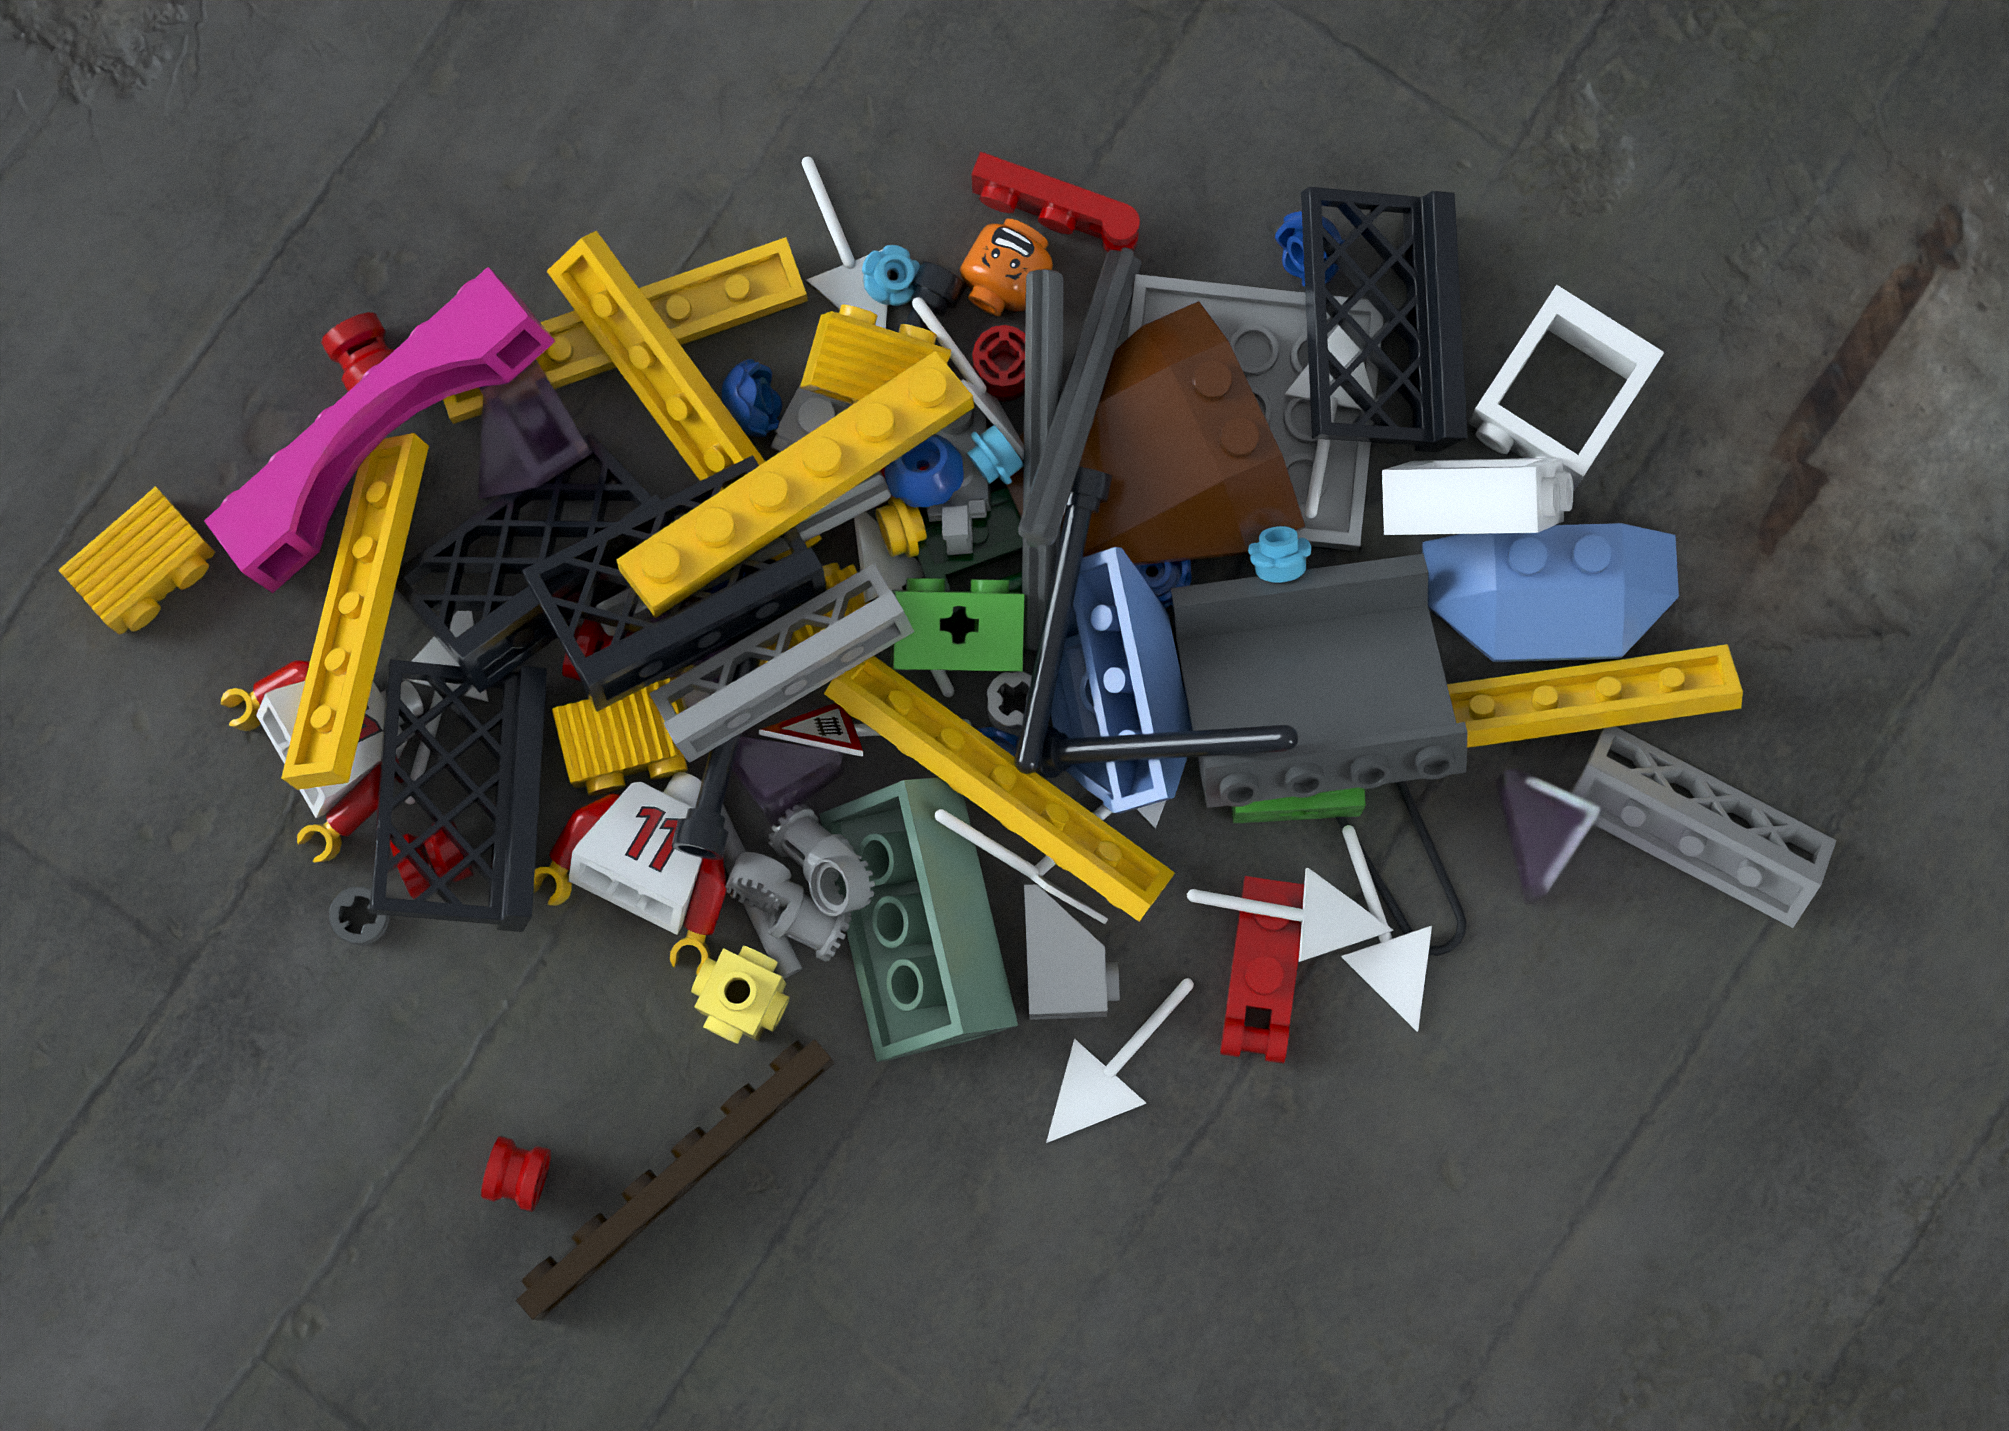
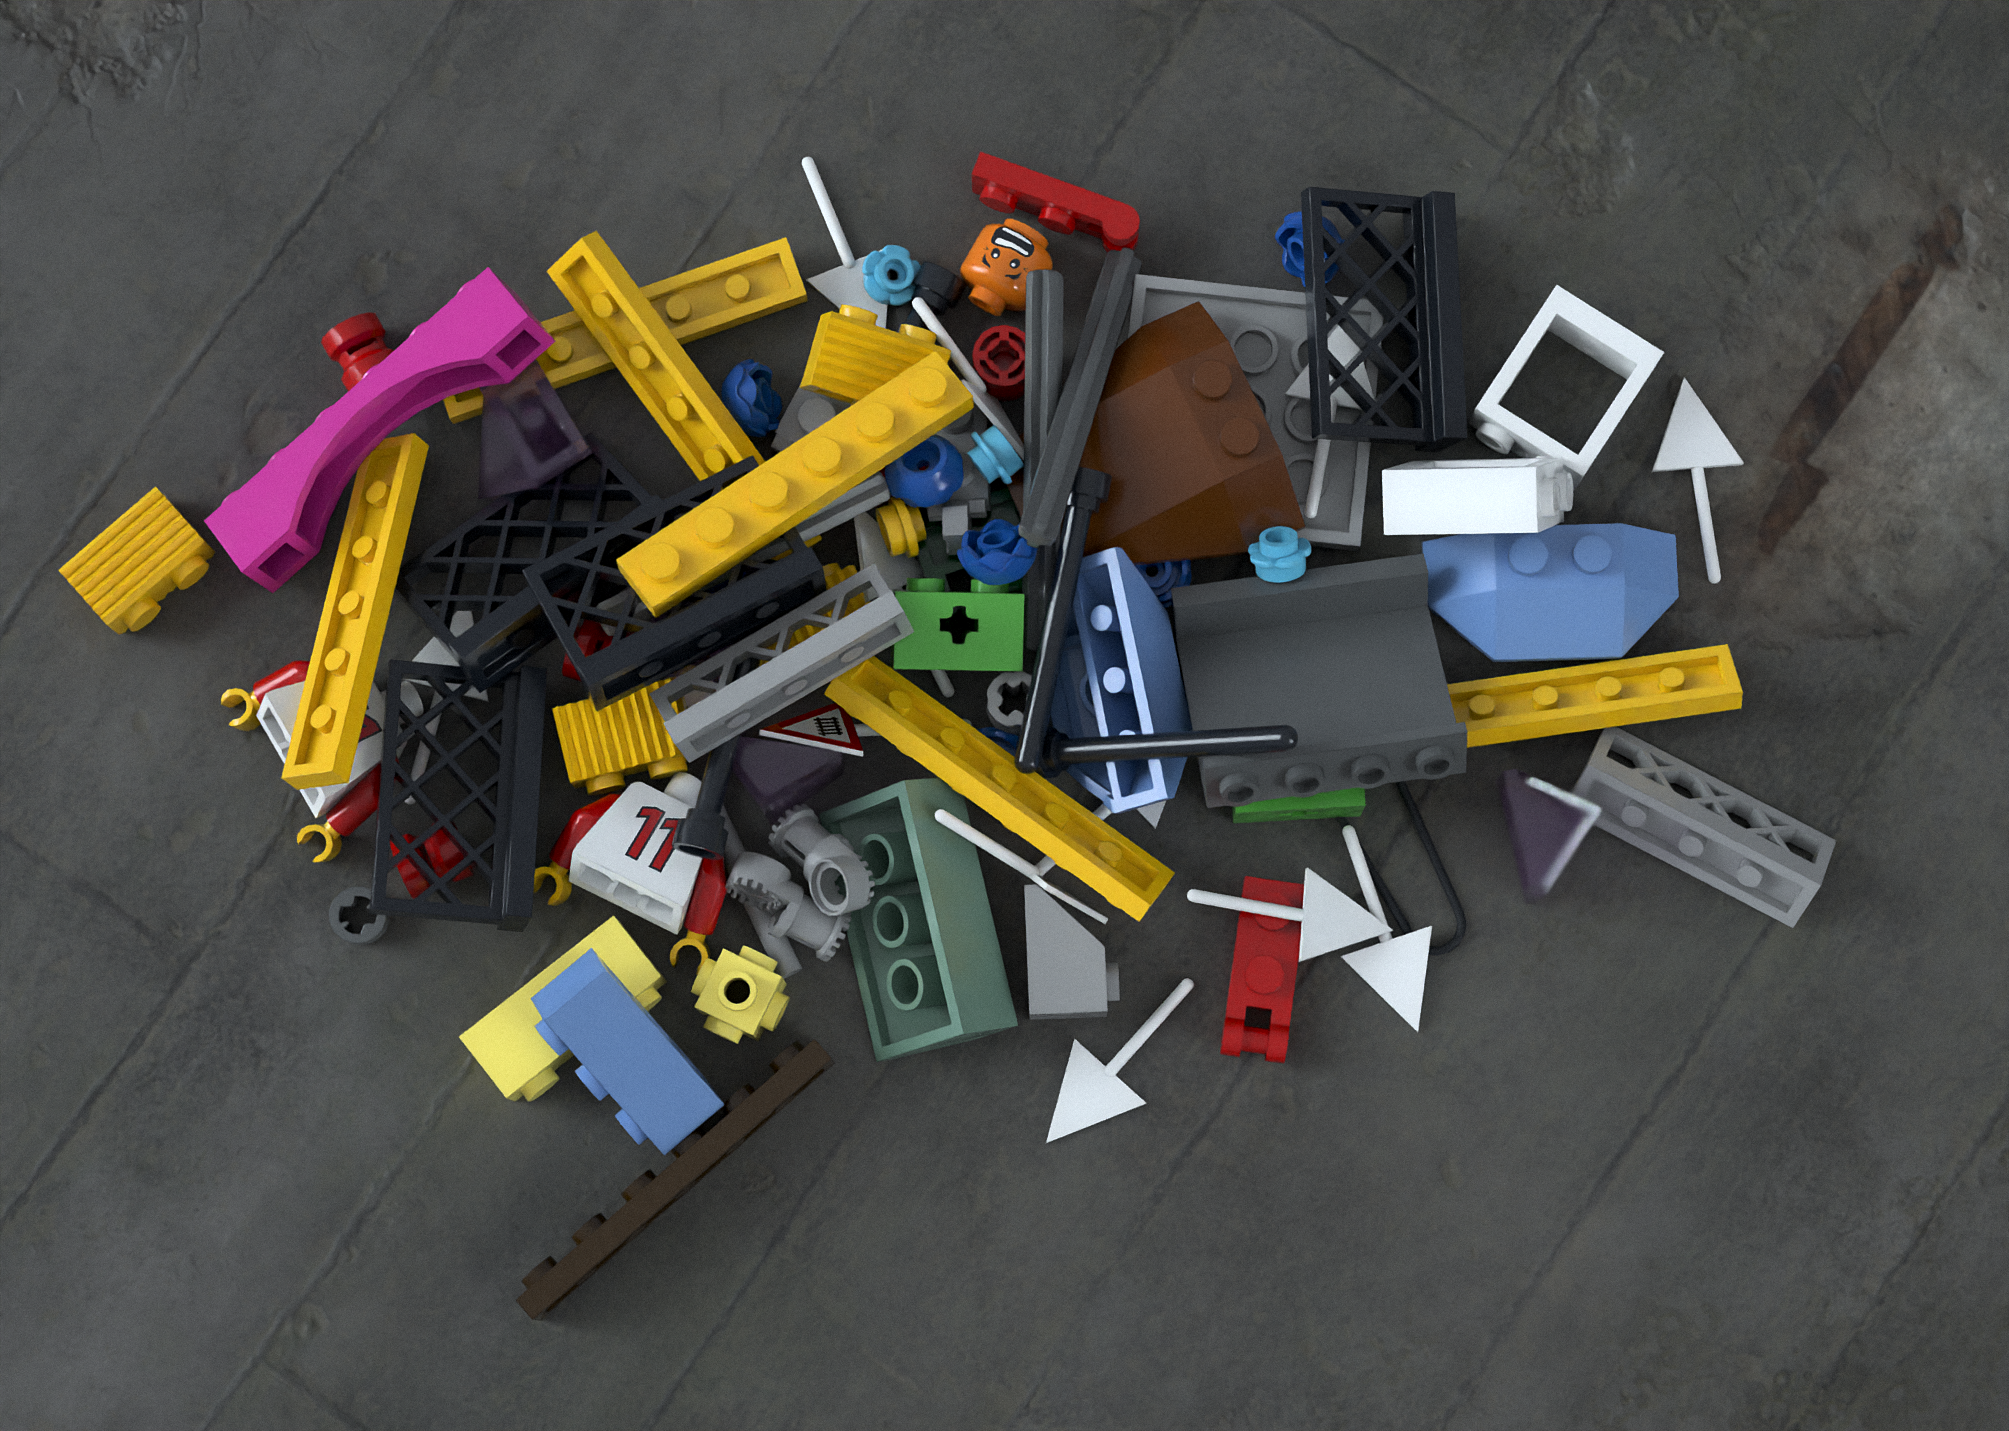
(507, 1036): none -> light yellow brick
(516, 1173): red wheel -> none
(624, 1053): none -> medium blue brick
(996, 553): none -> blue plate
(1695, 444): none -> white piece

